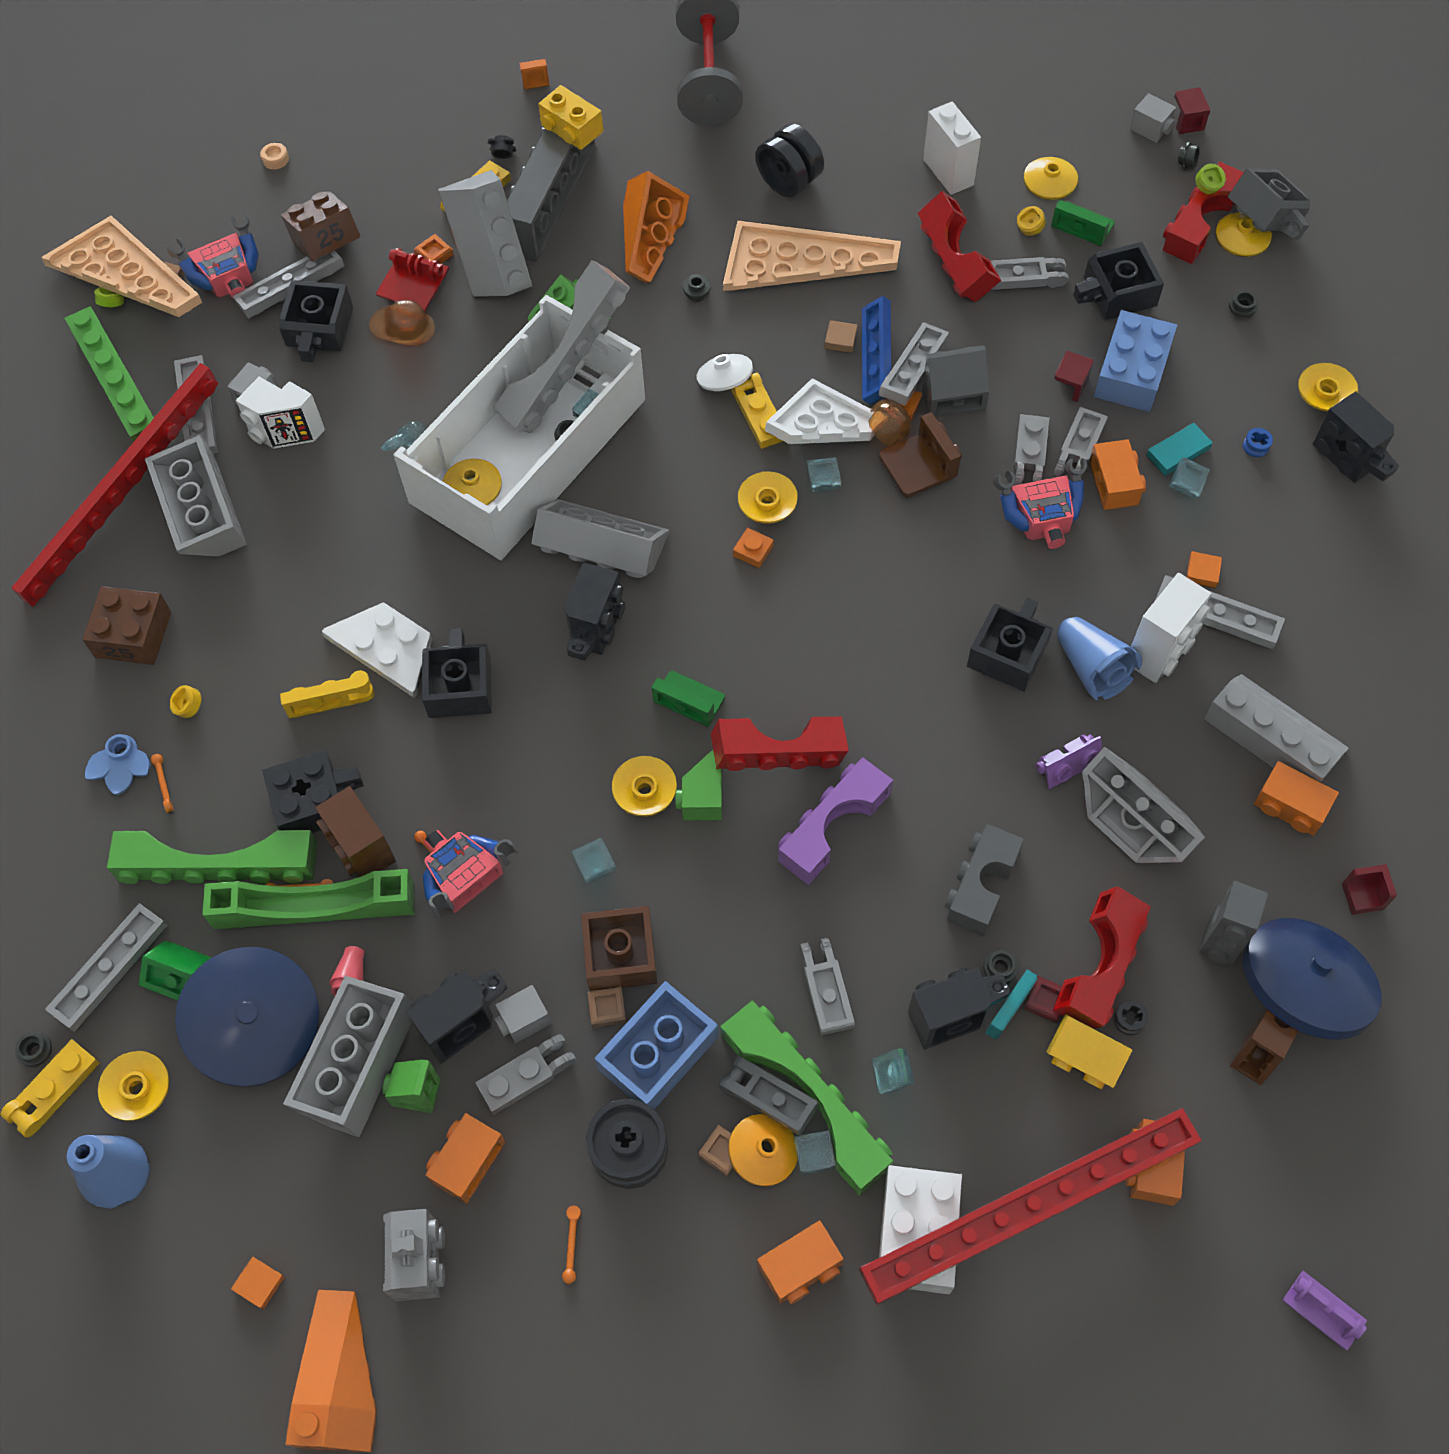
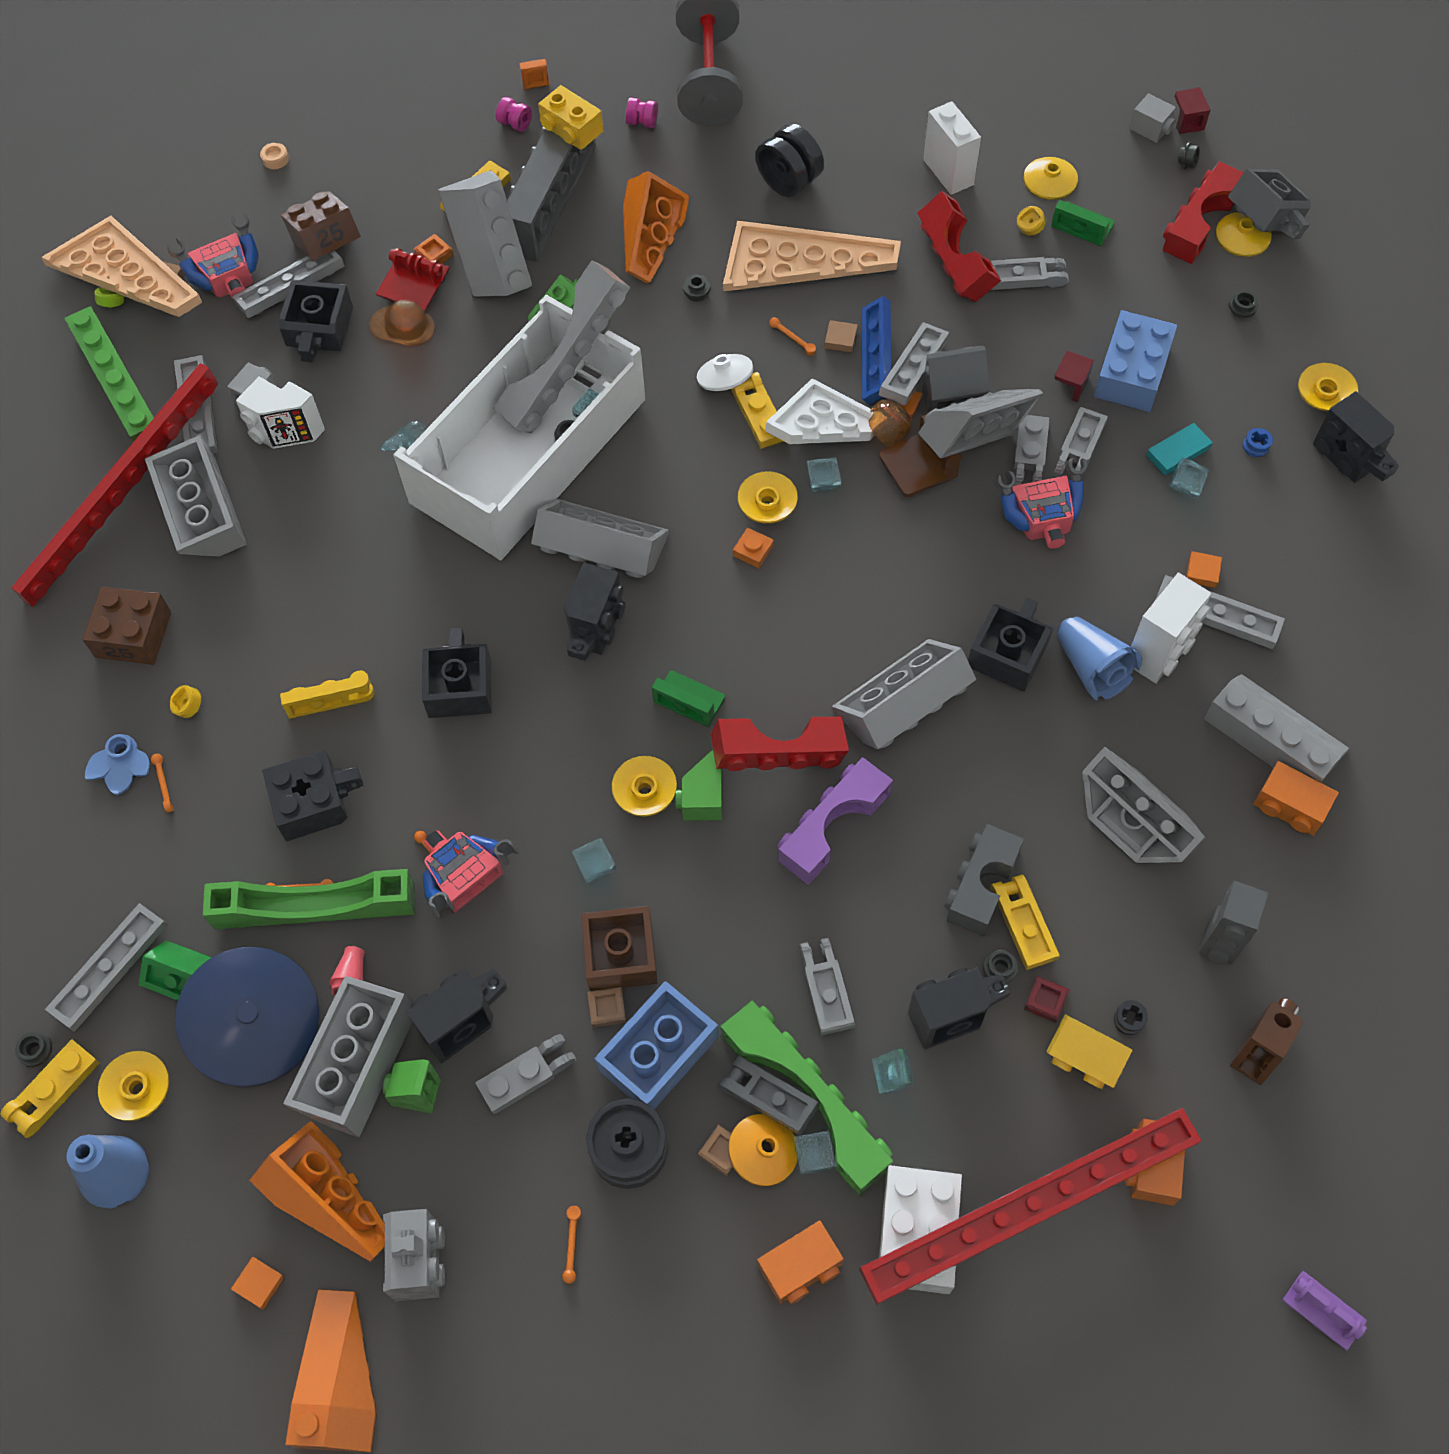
(281, 856): bright green arch -> none
(316, 1189): none -> orange wedge
(353, 834): reddish brown brick -> none
(384, 643): white wing -> none
(464, 1157): orange brick -> none
(485, 482): yellow dish -> none
(501, 147): black plate -> none
(511, 113): none -> dark pink wheel
(522, 1014): light grey brick -> none
(641, 112): none -> dark pink wheel
(810, 348): none -> orange hinge
(905, 693): none -> light grey slope
(977, 420): none -> light grey slope
(1011, 1004): teal tile -> none
(1025, 923): none -> yellow plate
(1062, 767): medium lavender hinge -> none
(1117, 474): orange brick -> none
(1119, 923): red arch -> none
(1120, 281): black hinge -> none
(1210, 178): lime tile -> none
(1312, 979): dark blue dish -> none
(1369, 889): dark red panel -> none

